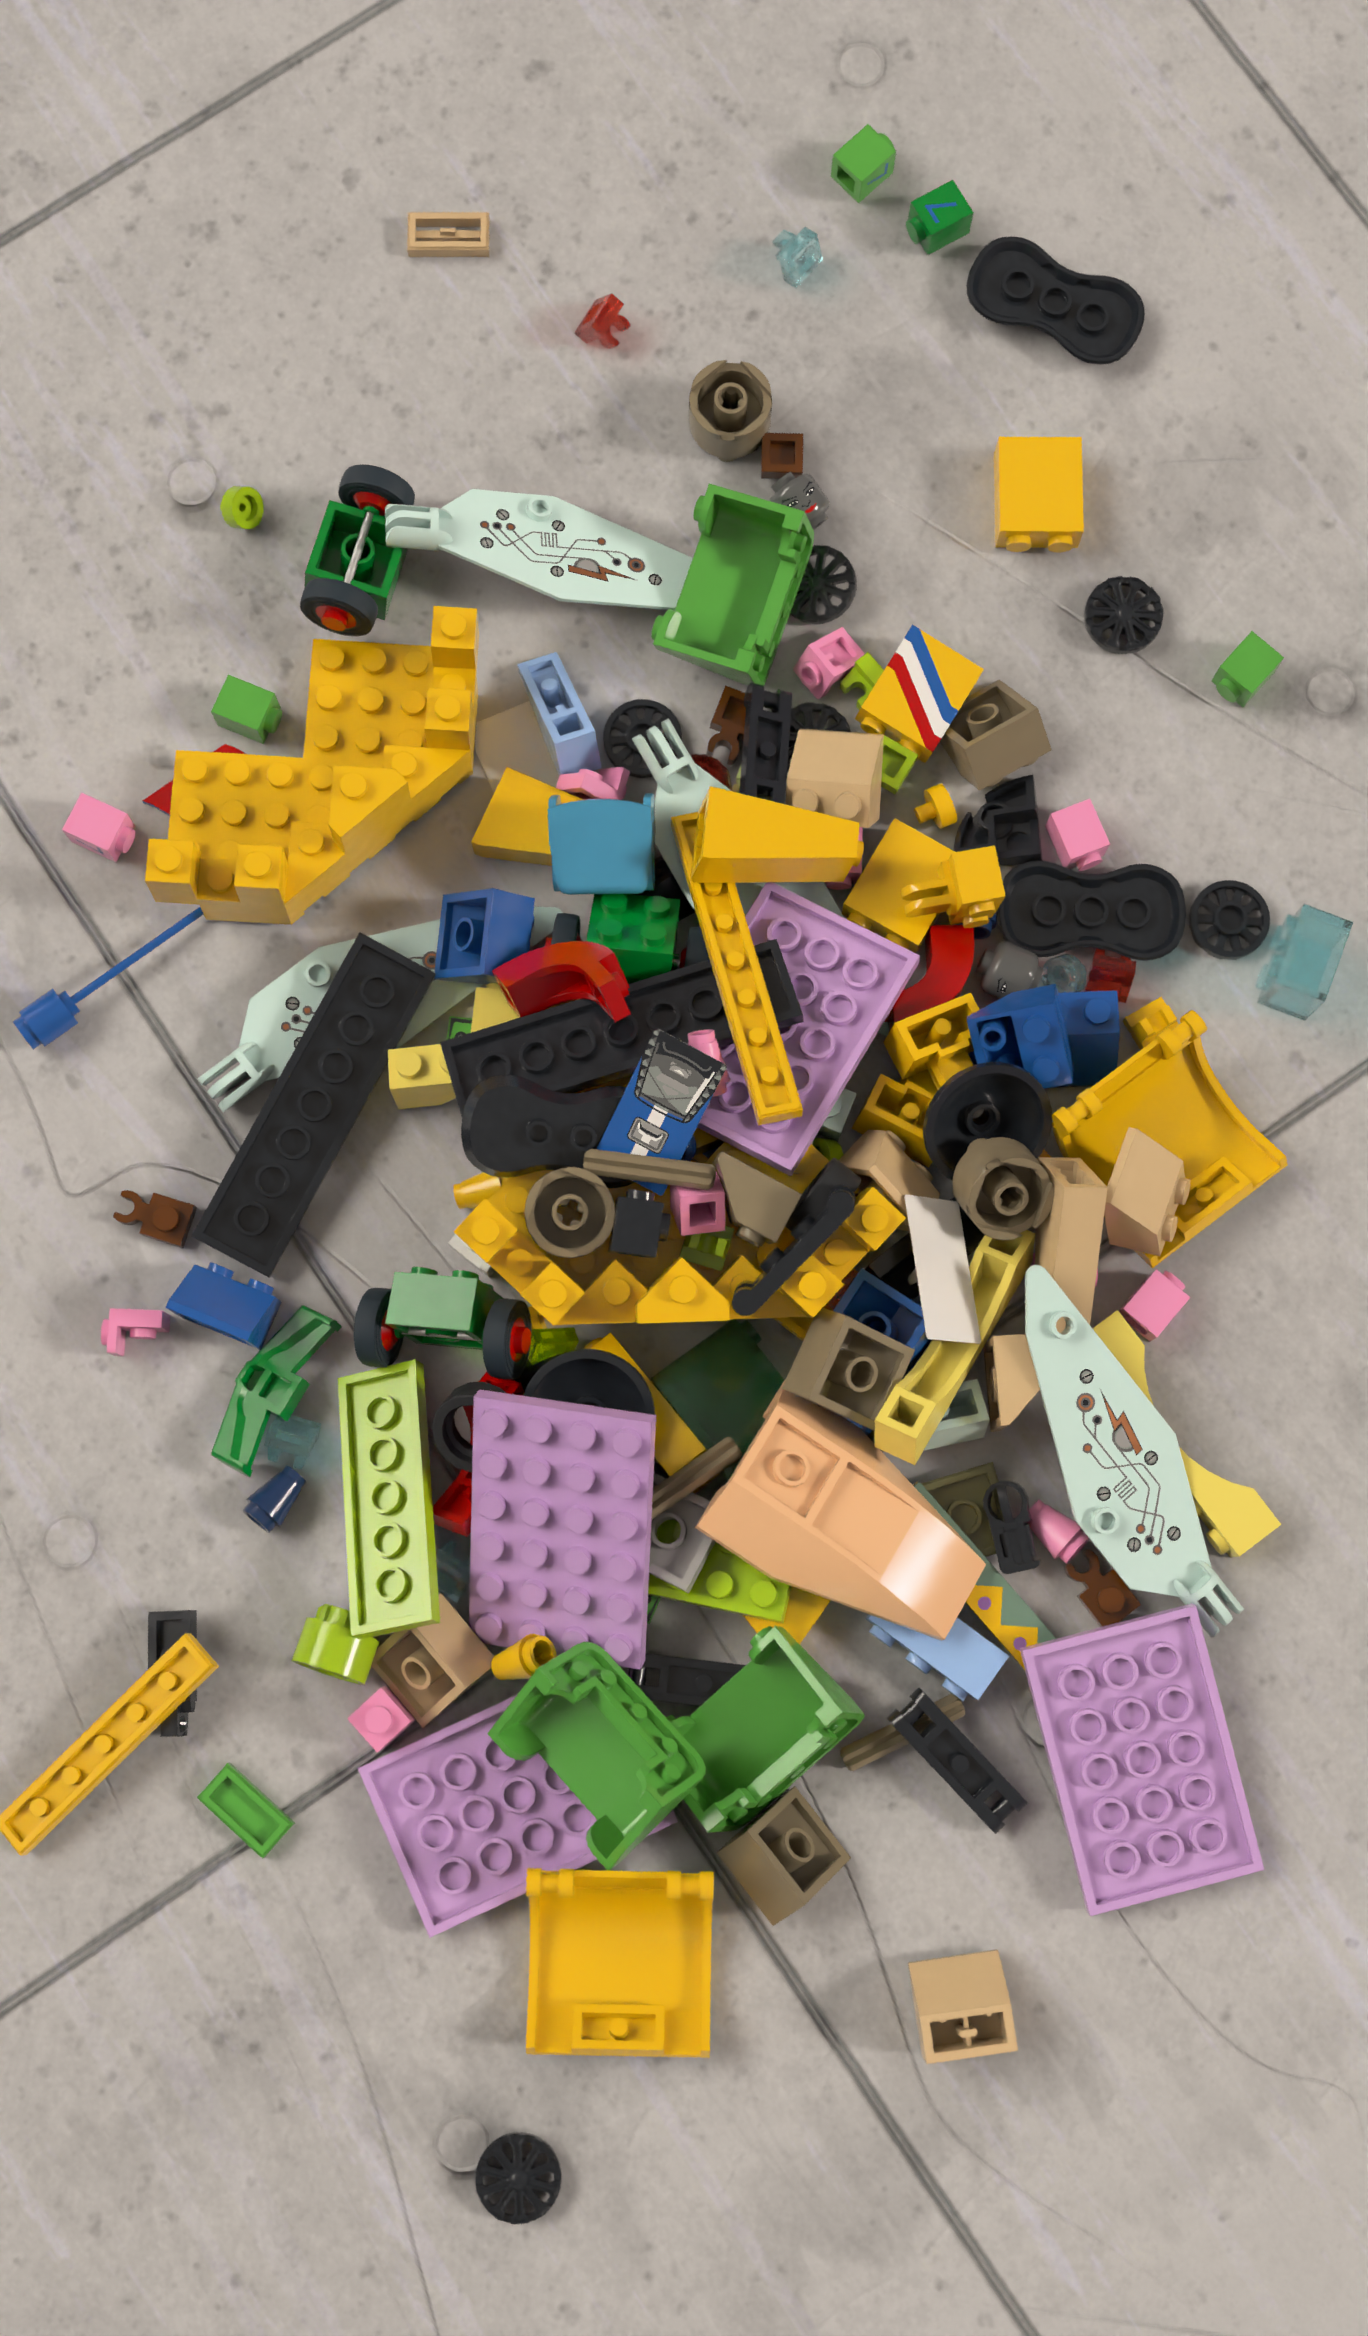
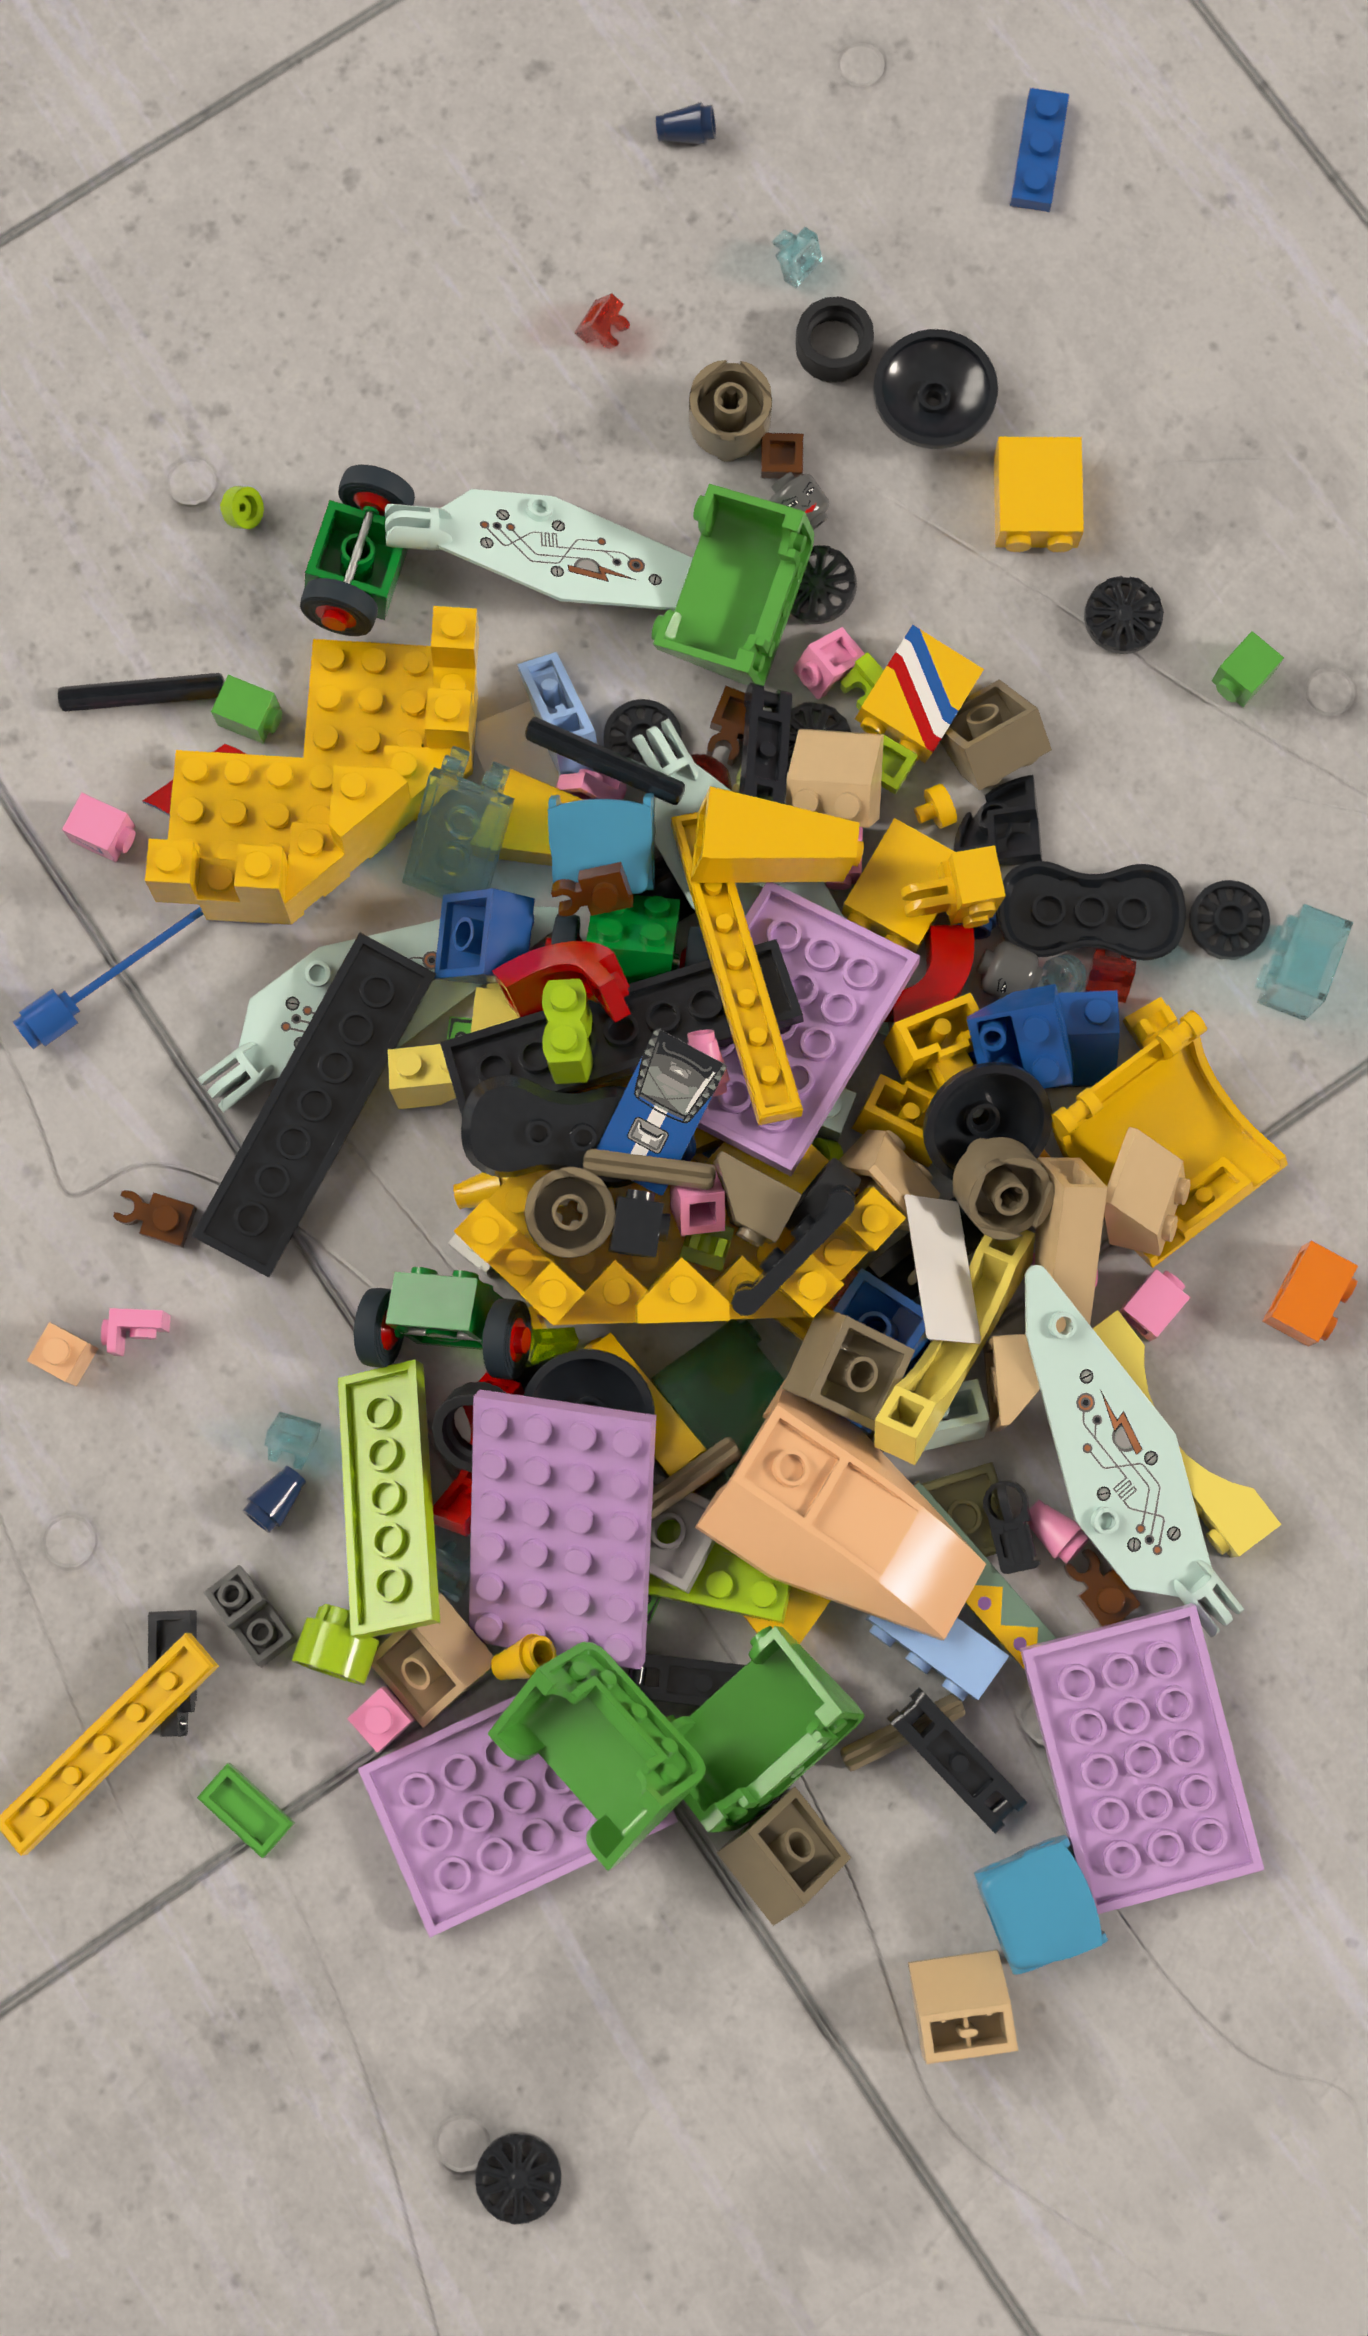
(62, 1354): none -> light nougat brick
(140, 692): none -> black axle
(226, 1305): blue slope -> none
(250, 1616): none -> dark grey slope
(270, 1387): green plate -> none
(448, 241): tan tile -> none
(458, 829): none -> clear light blue tile
(567, 1031): none -> lime brick
(598, 888): none -> reddish brown plate
(604, 760): none -> black axle
(619, 1963): yellow hinge -> none
(687, 125): none -> dark blue cone
(839, 310): none -> black tyre
(863, 163): bright green brick -> none
(938, 367): none -> black dish
(939, 217): green brick -> none
(1024, 286): black plate -> none
(1039, 149): none -> blue plate
(1040, 1906): none -> dark azure piece
(1078, 836): bright pink brick -> none
(1311, 1294): none -> orange brick

